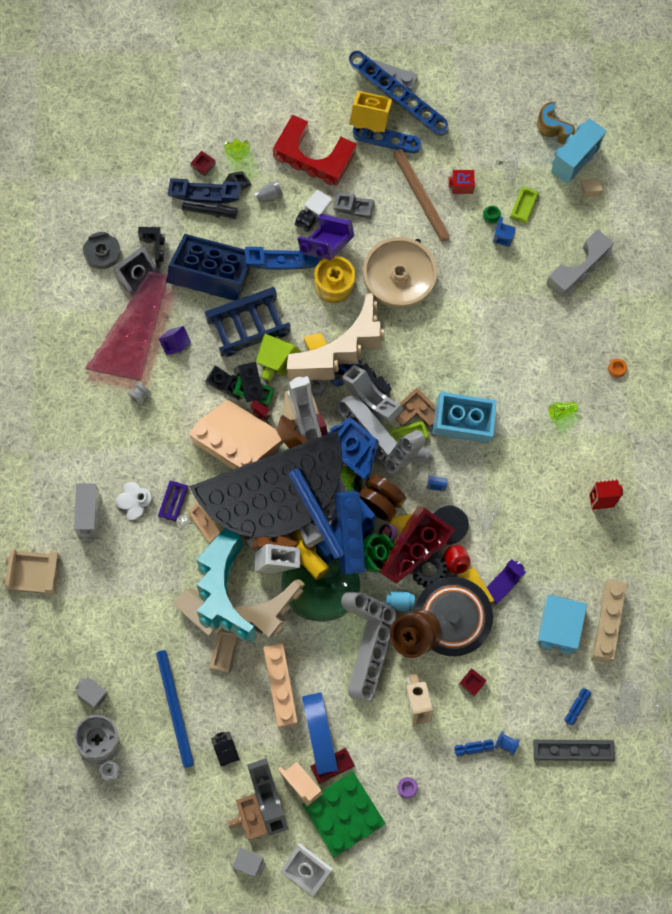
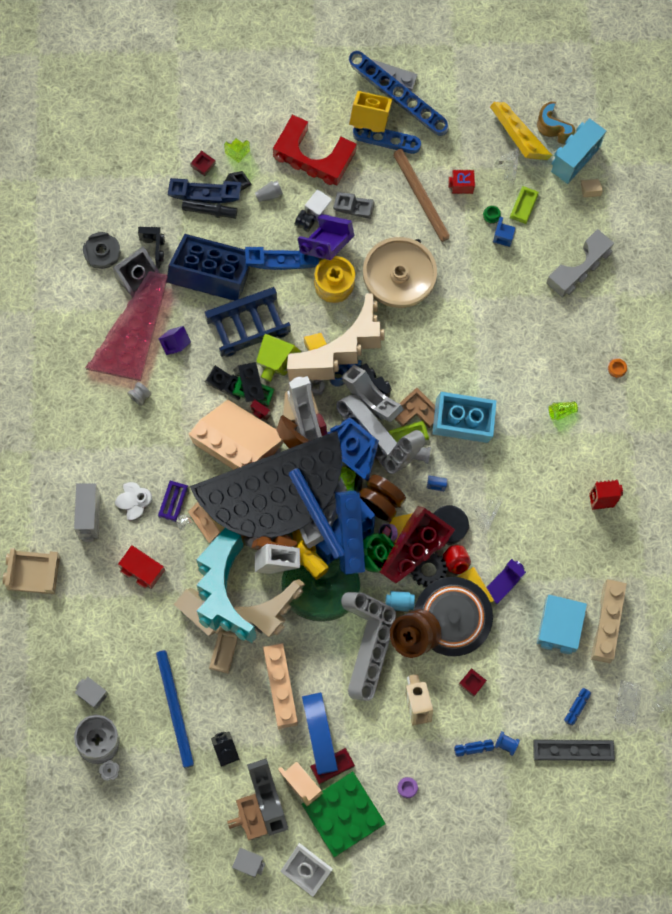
(141, 567): none -> red brick
(519, 132): none -> yellow wing

